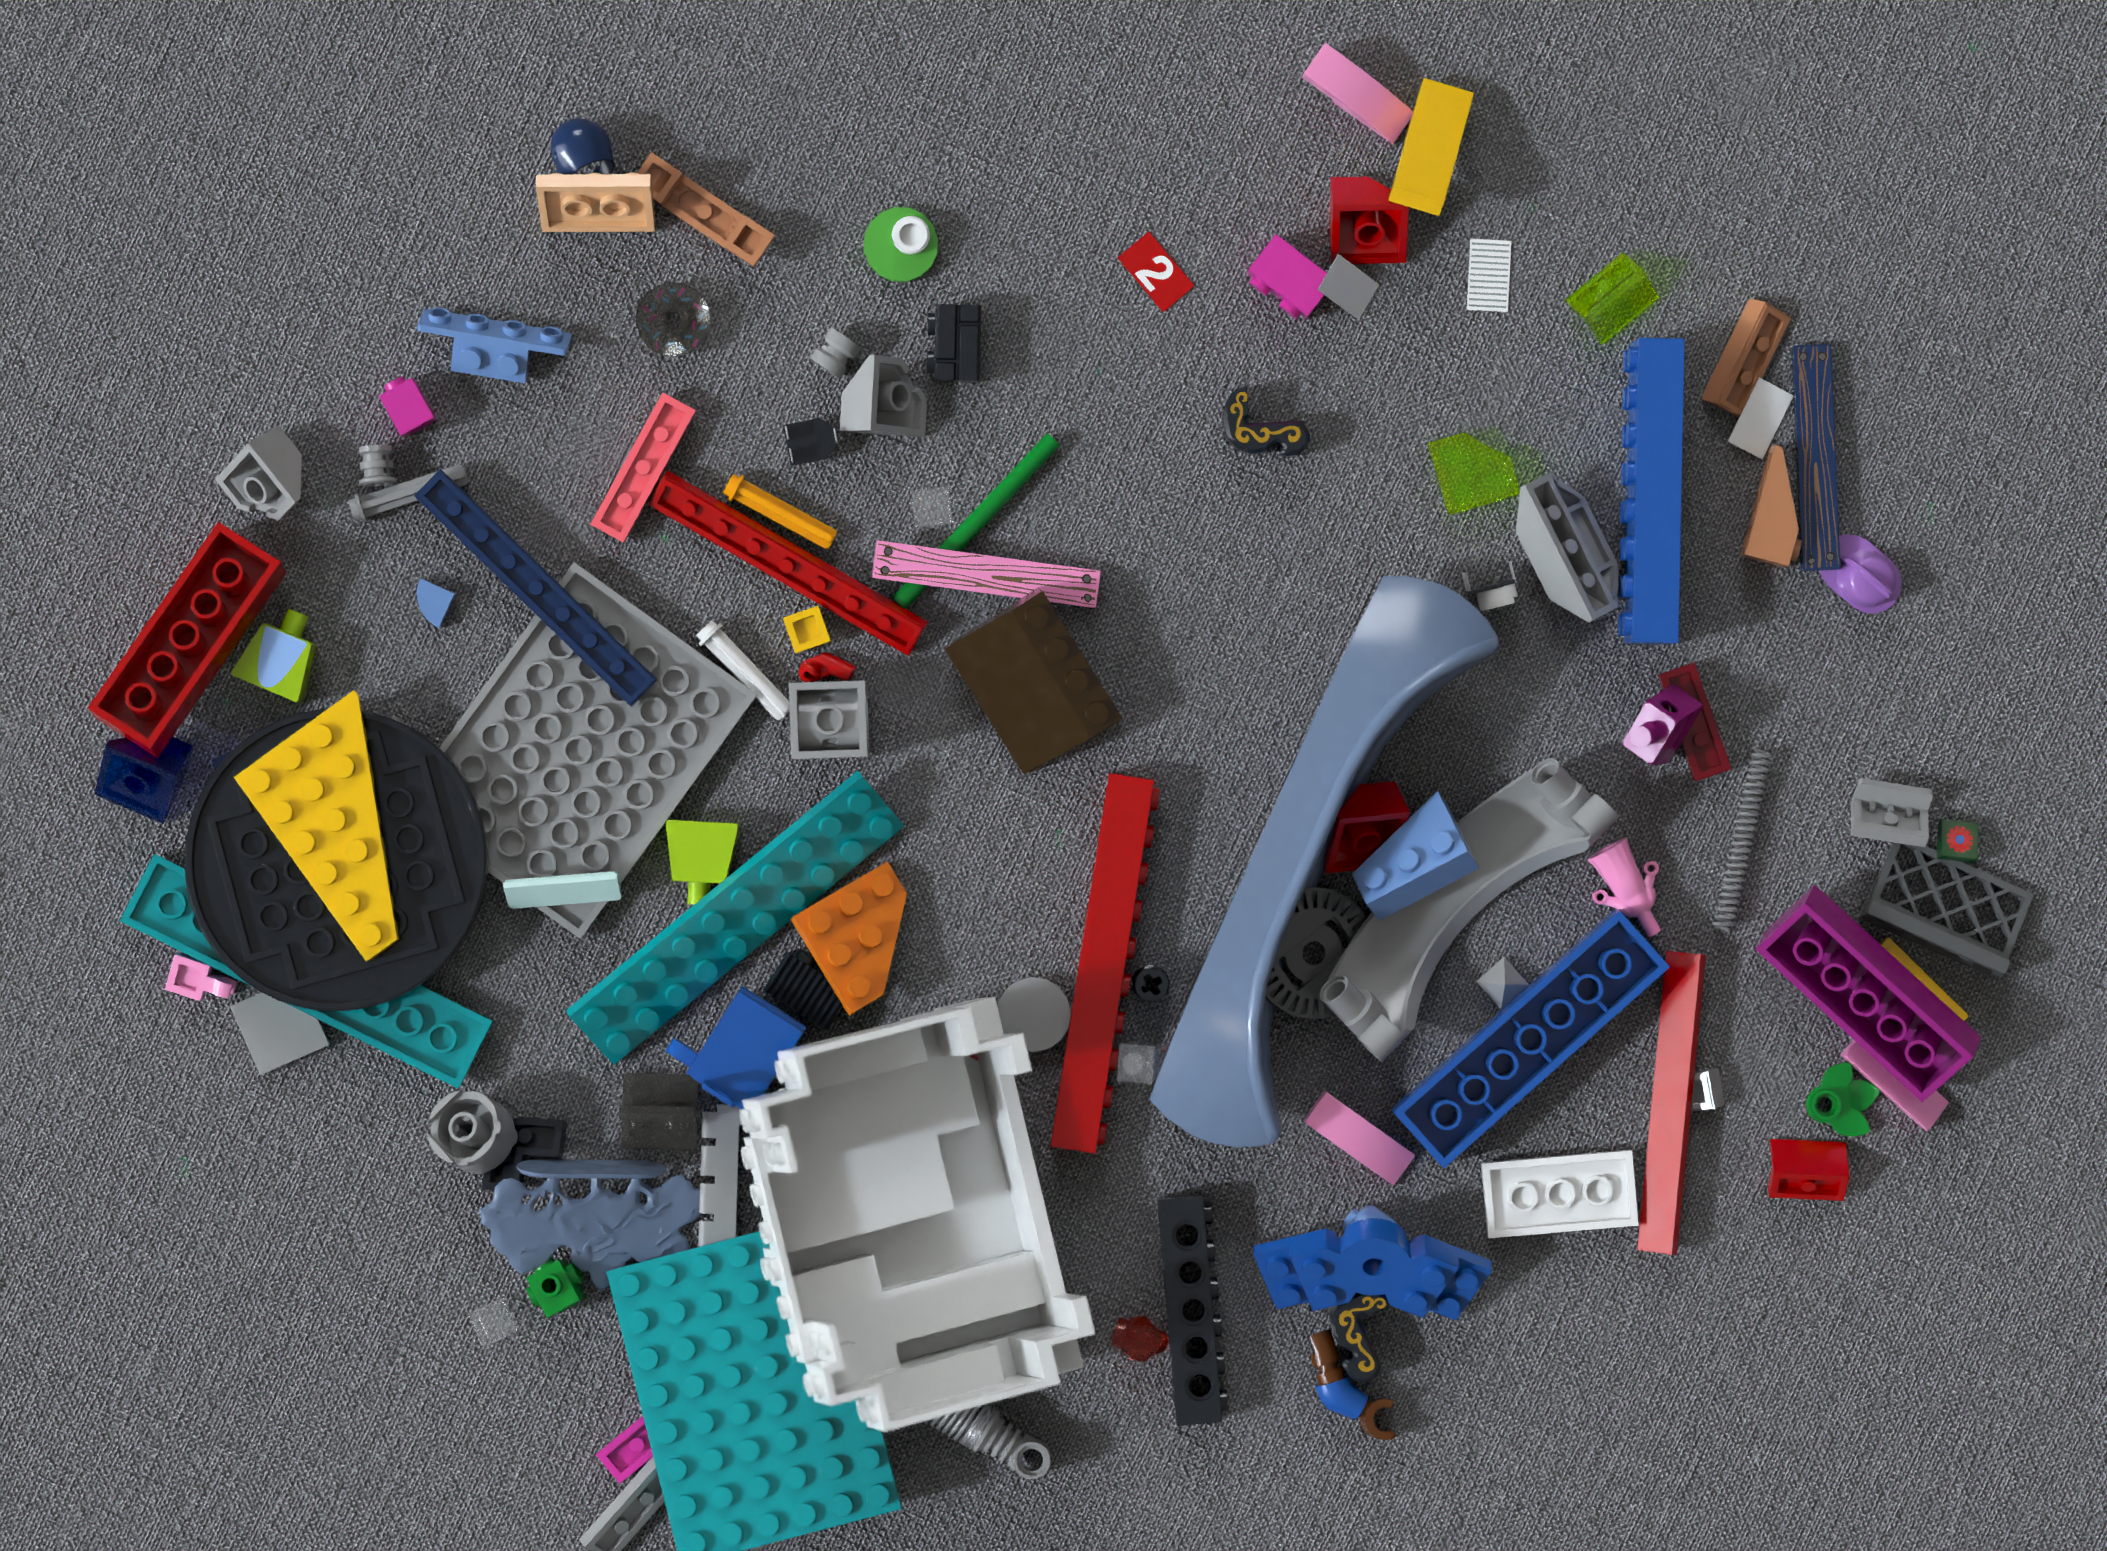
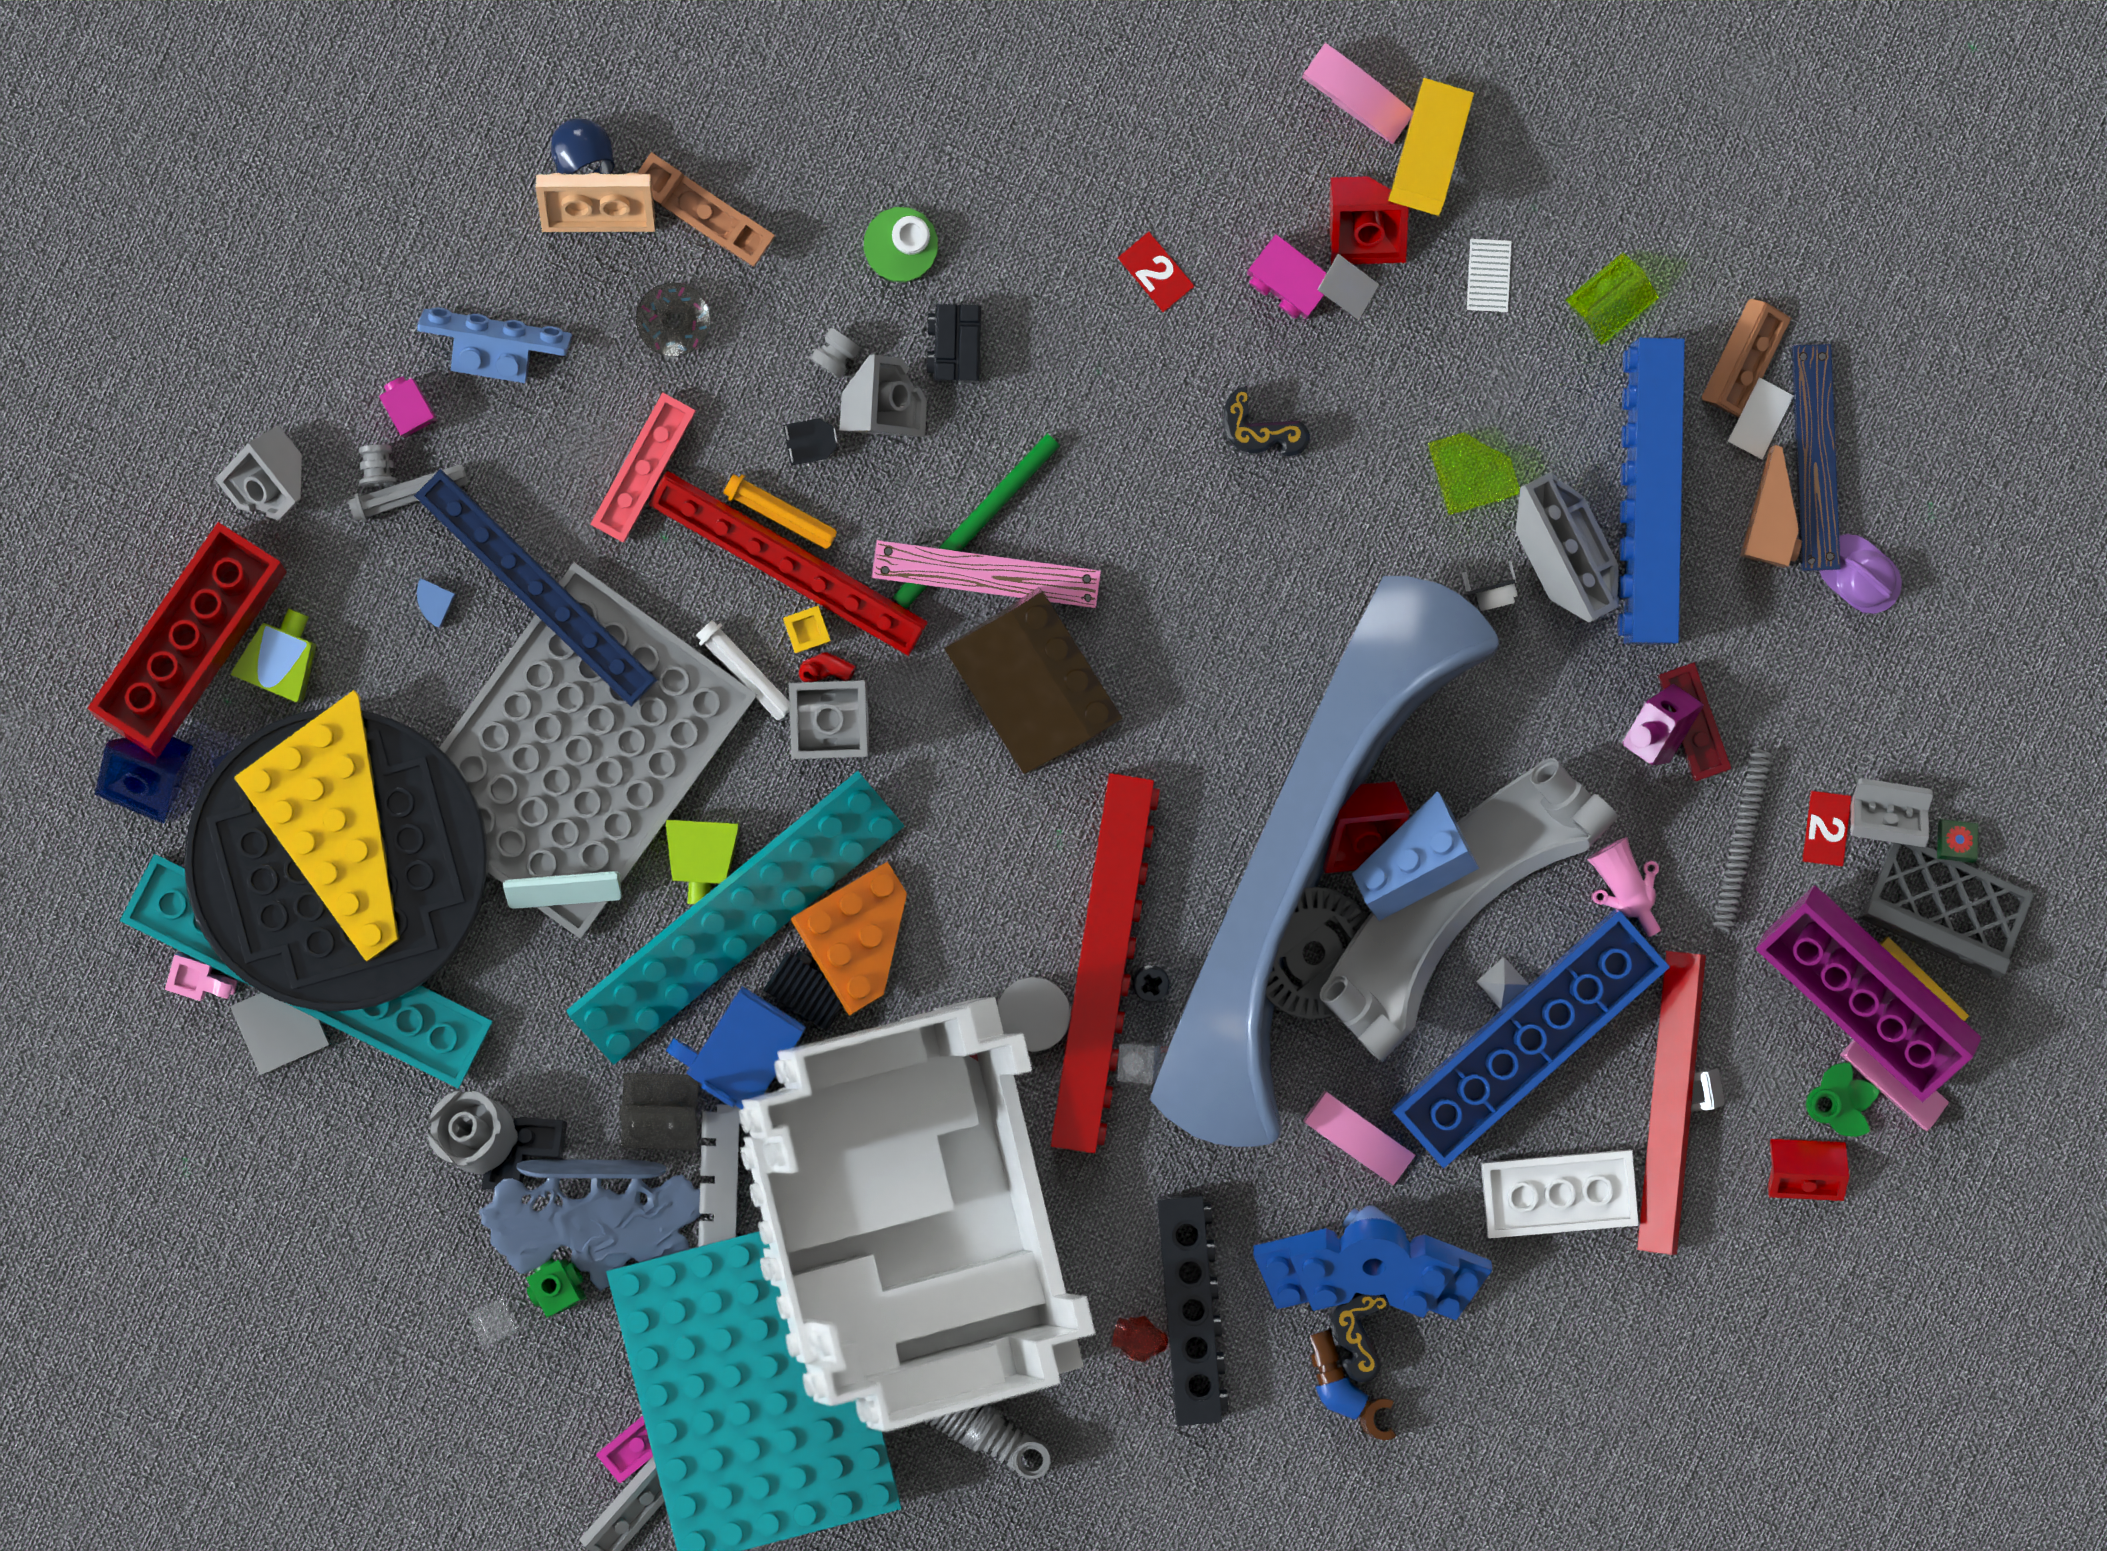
(932, 507): clear tile -> none
(1826, 828): none -> red sticker

